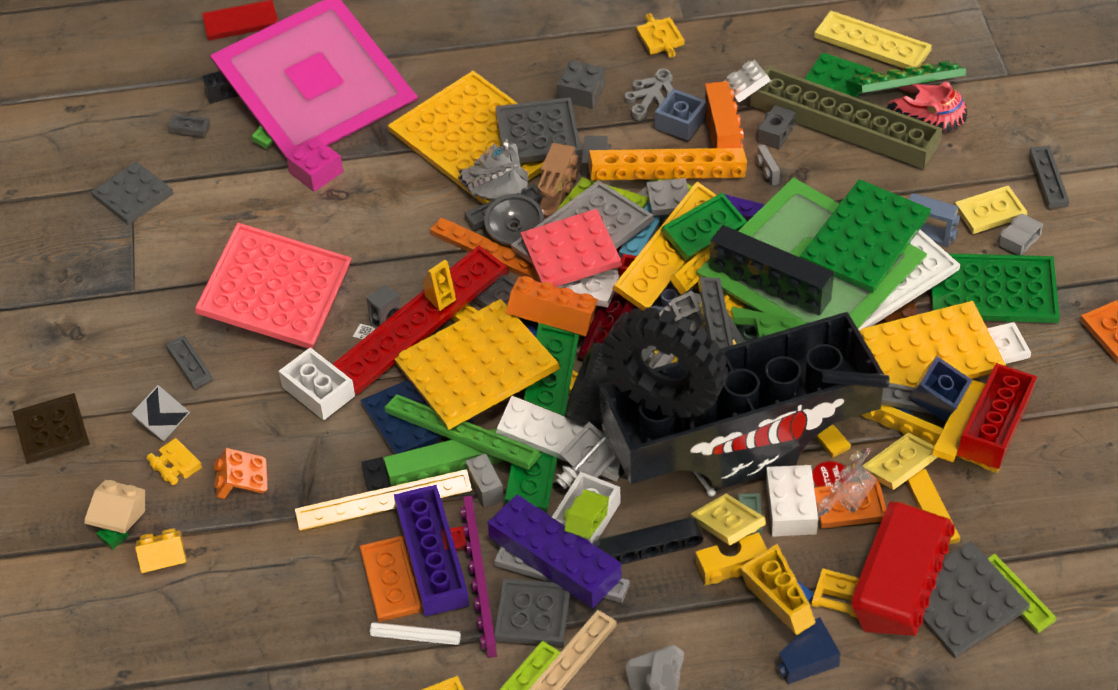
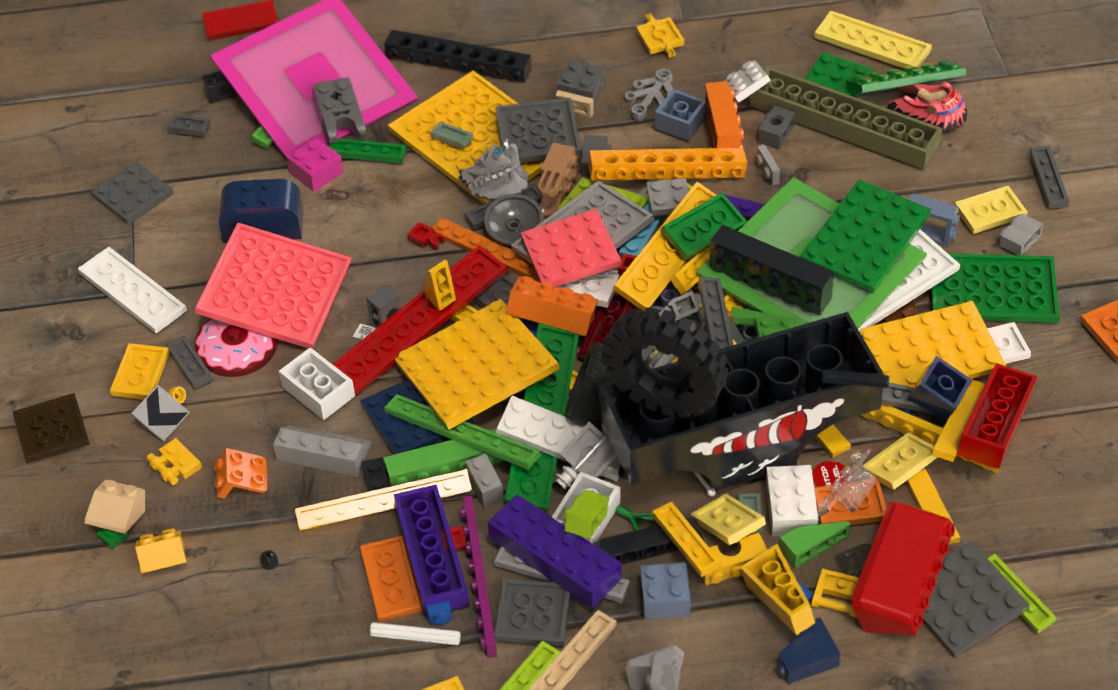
(132, 290): none -> white plate
(139, 371): none -> yellow plate
(178, 392): none -> yellow hinge
(232, 349): none -> dish
(262, 204): none -> dark blue brick
(264, 561): none -> black hinge
(321, 449): none -> light grey slope
(337, 108): none -> dark grey brick
(369, 150): none -> green plate
(424, 235): none -> red plate
(439, 613): none -> blue plate
(452, 135): none -> sand green tile
(458, 56): none -> black brick
(581, 104): none -> tan plate
(632, 516): none -> green plant
(665, 590): none -> sand blue brick
(686, 539): none -> yellow plate
(810, 541): none -> bright green slope
(860, 554): none -> clear smoke plate
(929, 97): none -> tan arm

